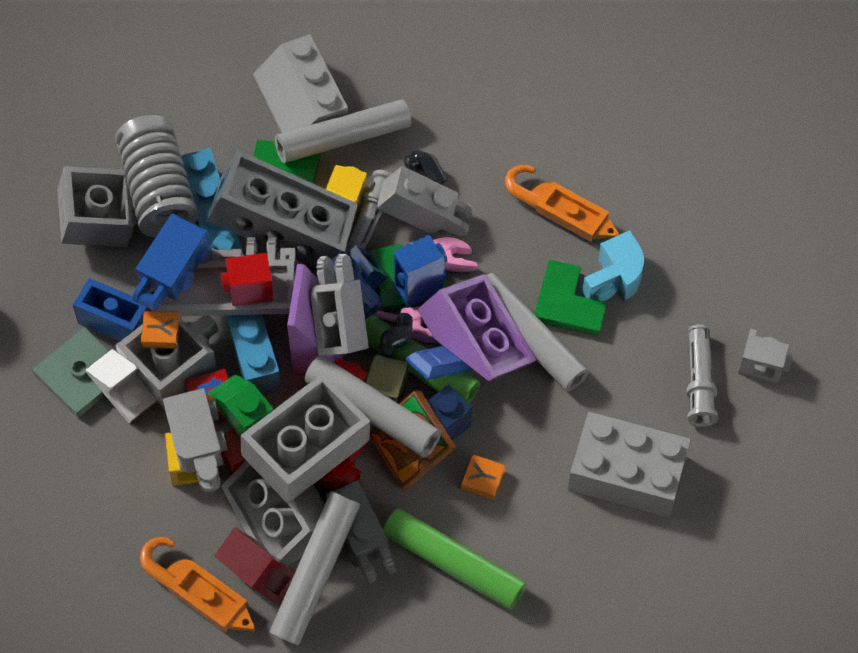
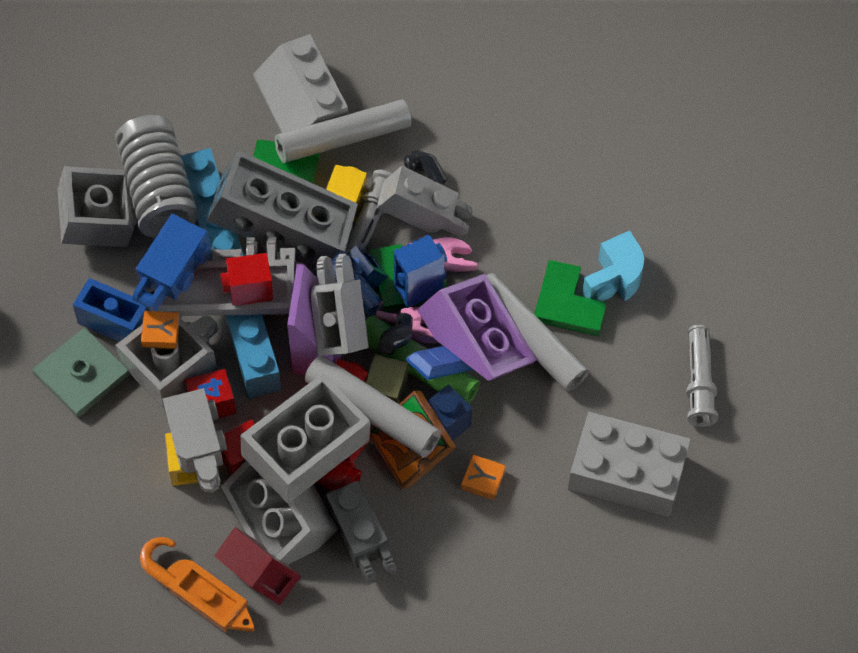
(121, 385): white slope -> none
(240, 403): green slope -> none
(314, 568): light grey piece -> none
(454, 558): bright green piece -> none
(563, 206): orange plate -> none
(765, 358): light grey brick -> none

